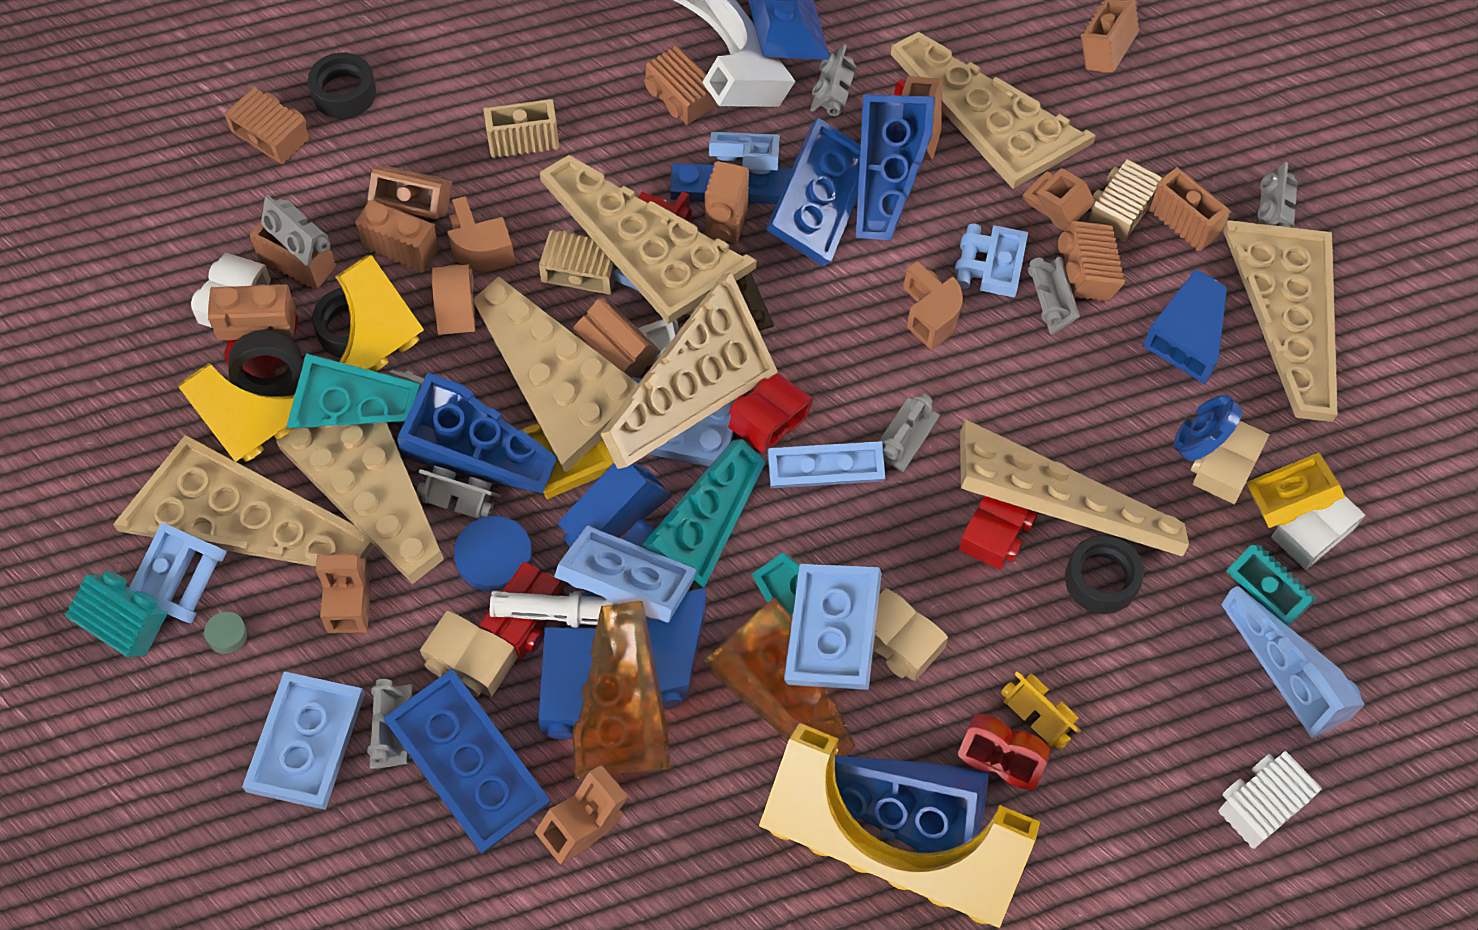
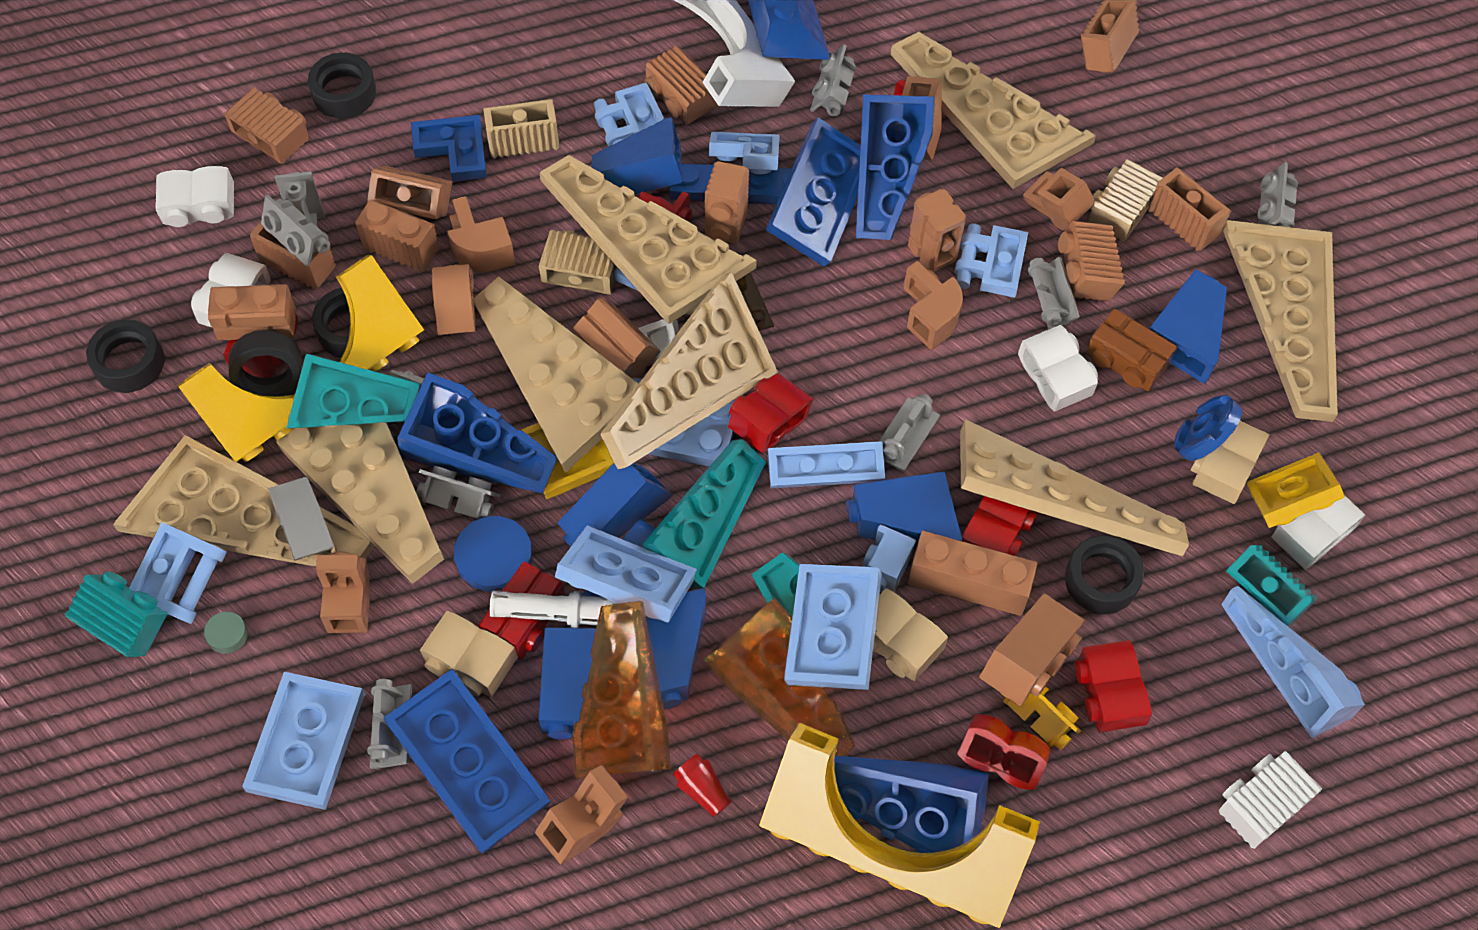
(119, 333): none -> black tyre
(195, 196): none -> white brick
(300, 518): none -> light grey slope
(302, 192): none -> light grey hinge
(453, 136): none -> blue plate
(632, 104): none -> light blue plate
(643, 160): none -> blue slope
(701, 784): none -> red cone
(891, 554): none -> light blue brick
(905, 506): none -> blue slope
(936, 230): none -> nougat brick
(972, 573): none -> nougat brick
(1033, 650): none -> nougat brick
(1058, 368): none -> white brick
(1113, 686): none -> red brick
(1131, 350): none -> dark orange brick

